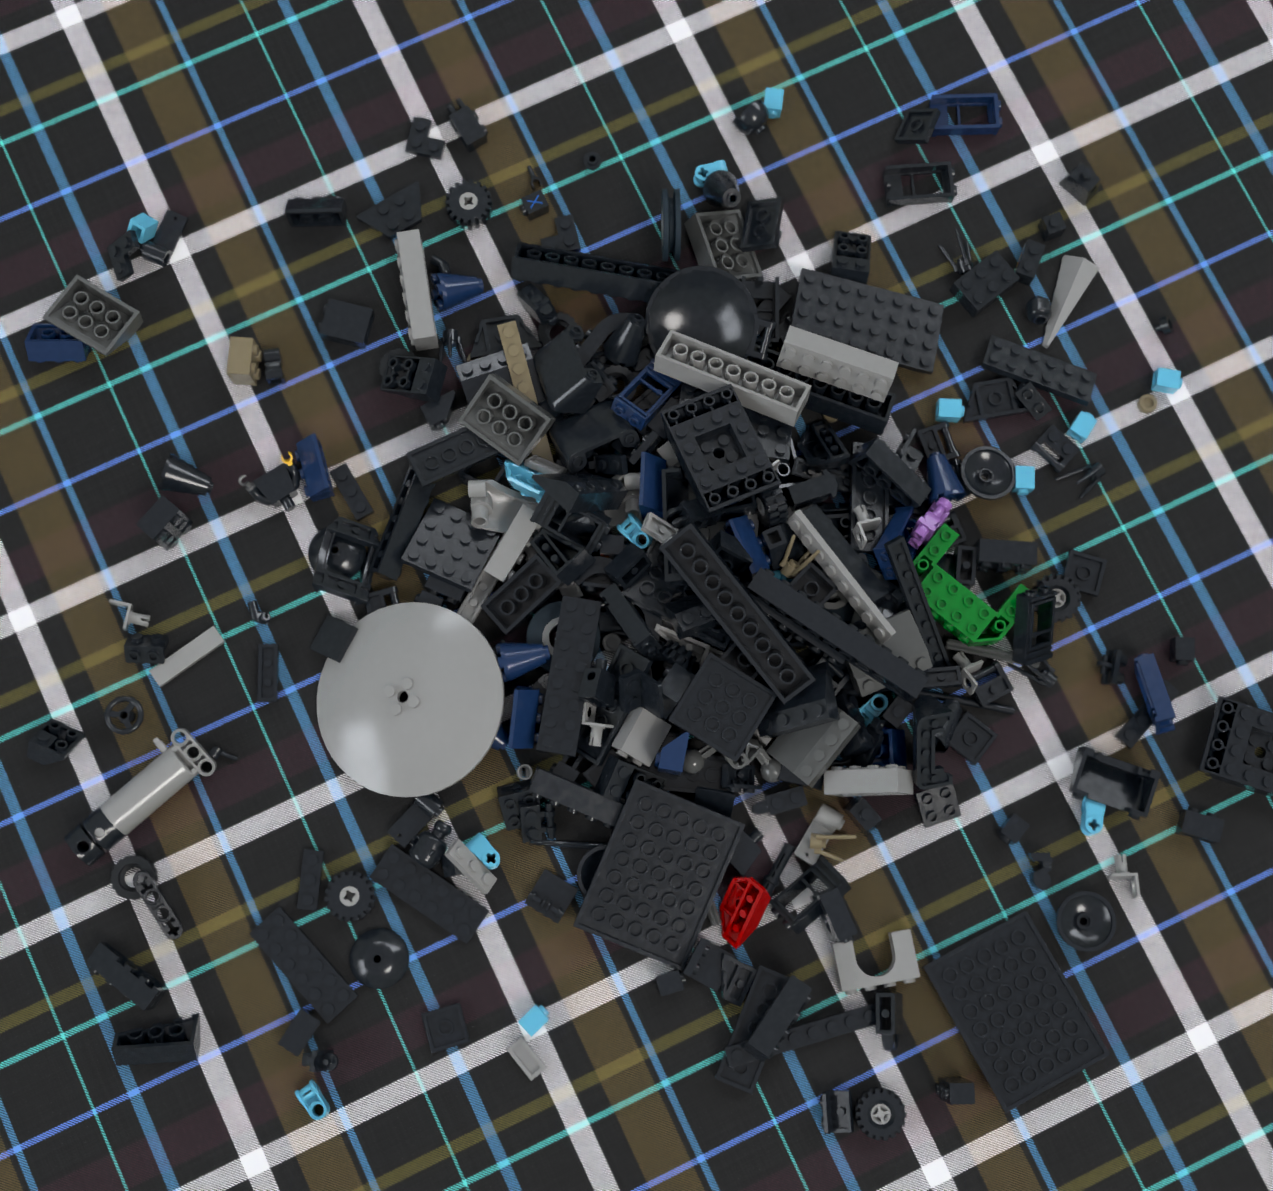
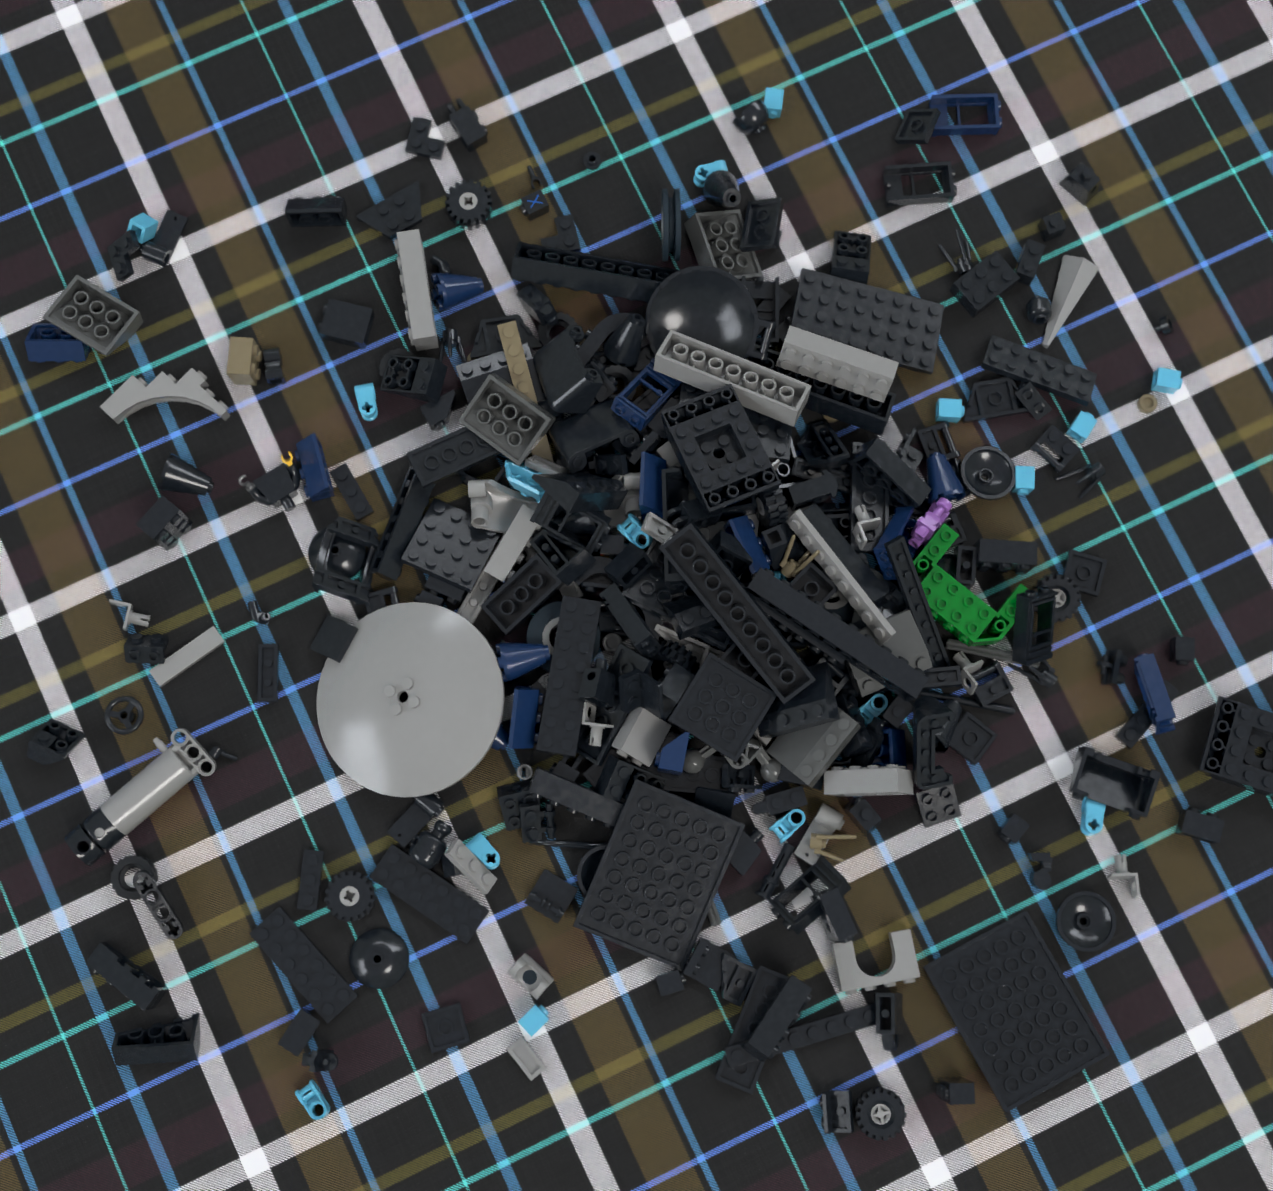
(137, 394): none -> light grey arch
(366, 399): none -> medium azure piece
(530, 975): none -> light grey piece
(742, 909): red wedge -> none
(786, 825): none -> medium azure piece

